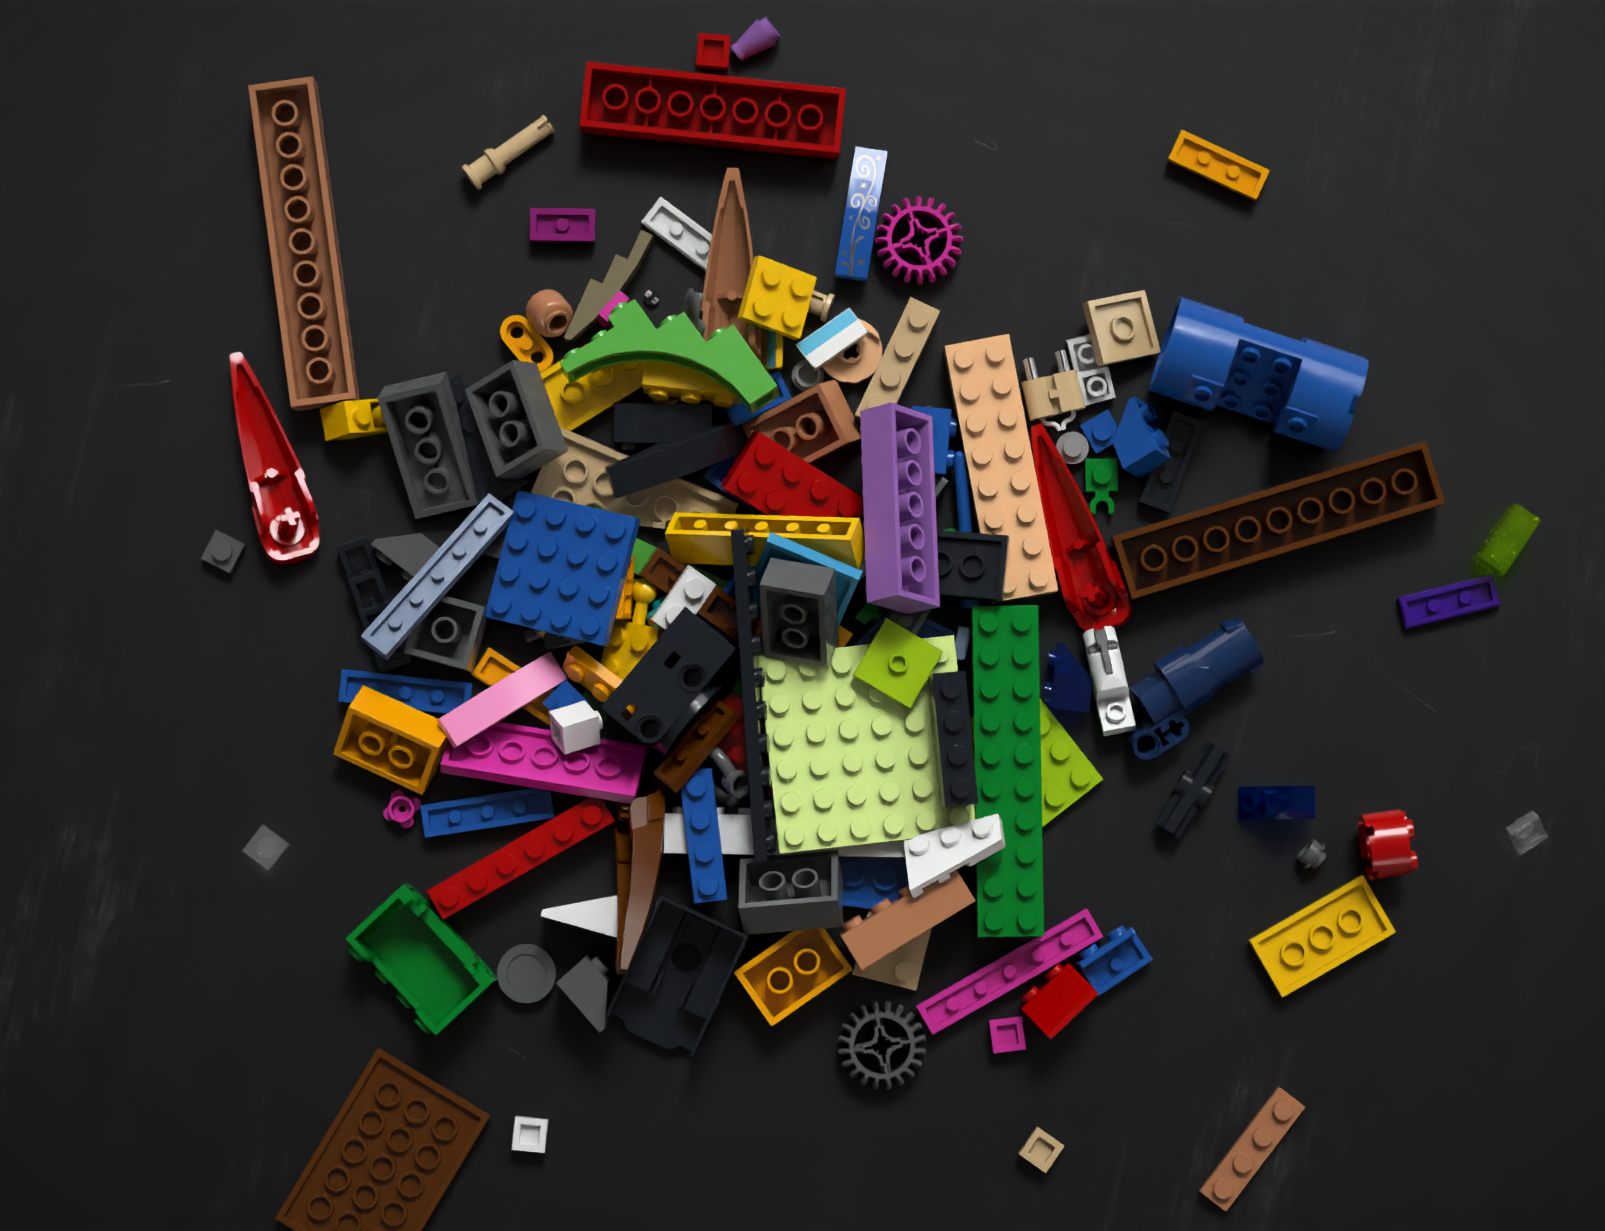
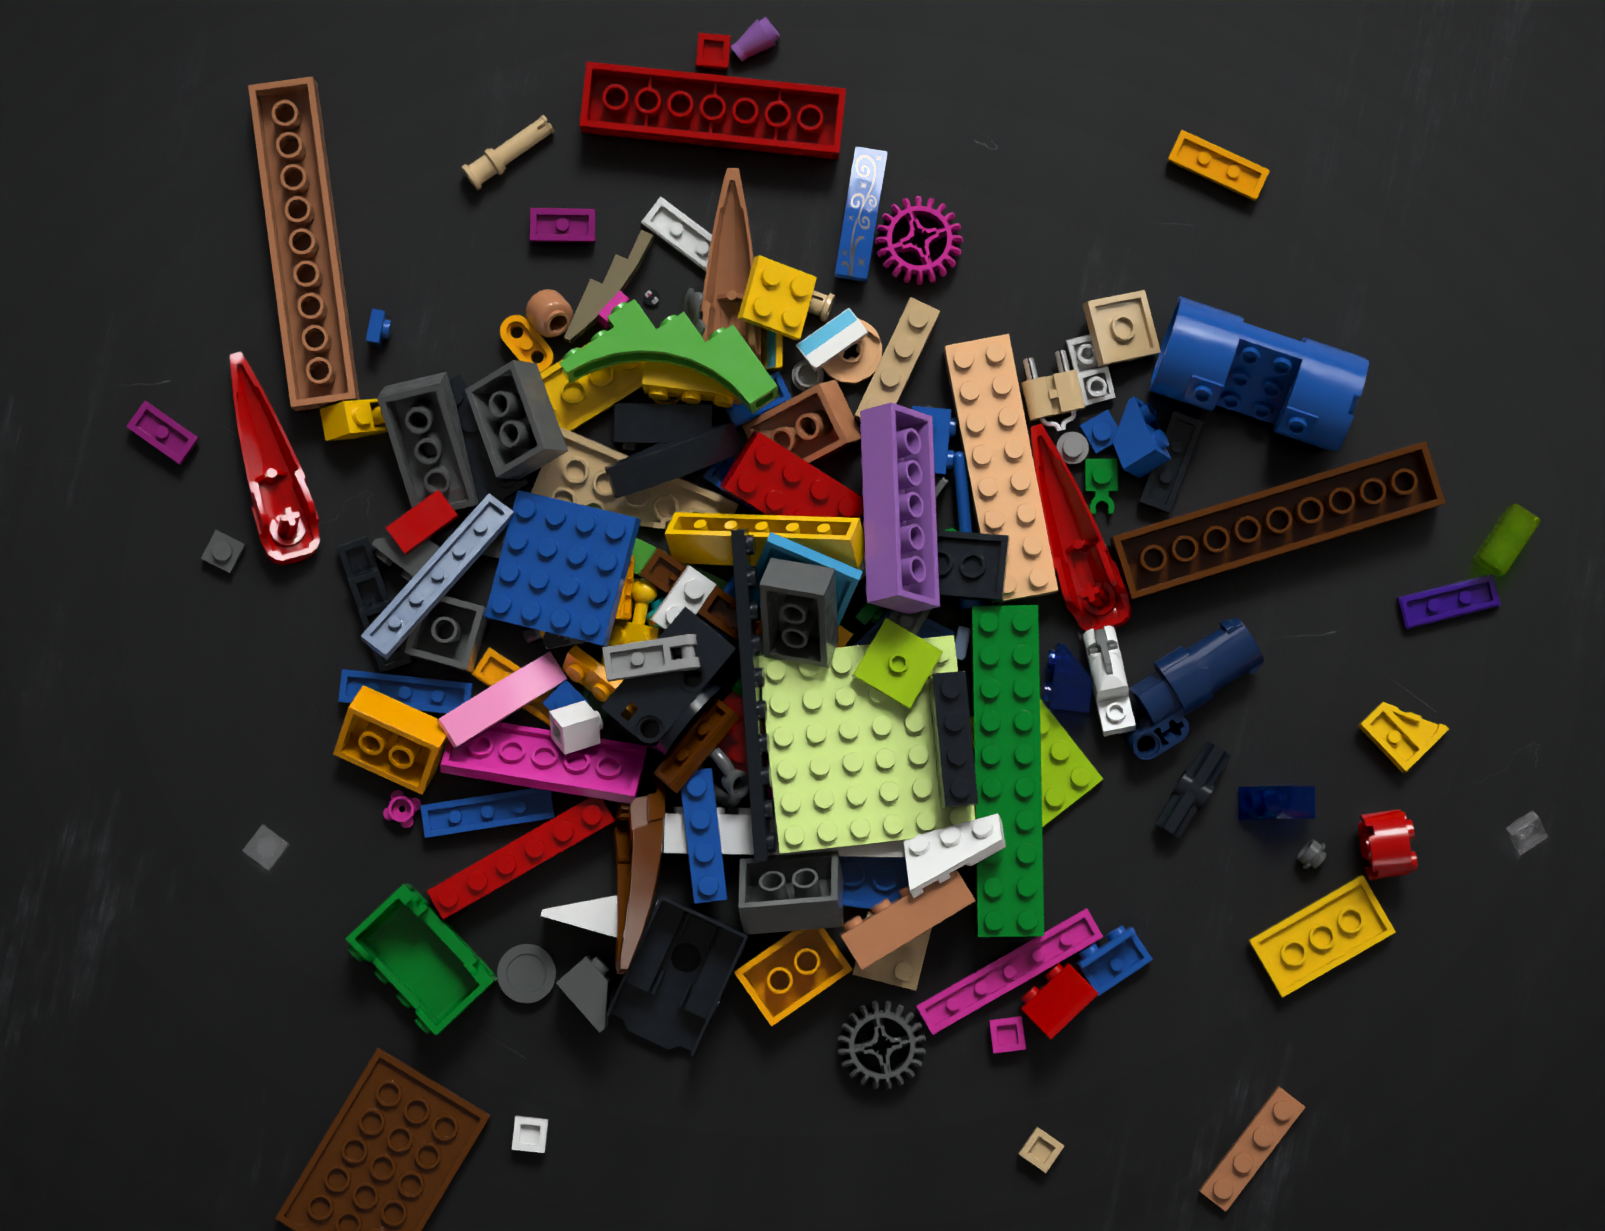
(162, 432): none -> magenta plate
(378, 328): none -> blue plate
(422, 522): none -> red tile
(650, 657): none -> light grey plate
(1401, 734): none -> yellow wing

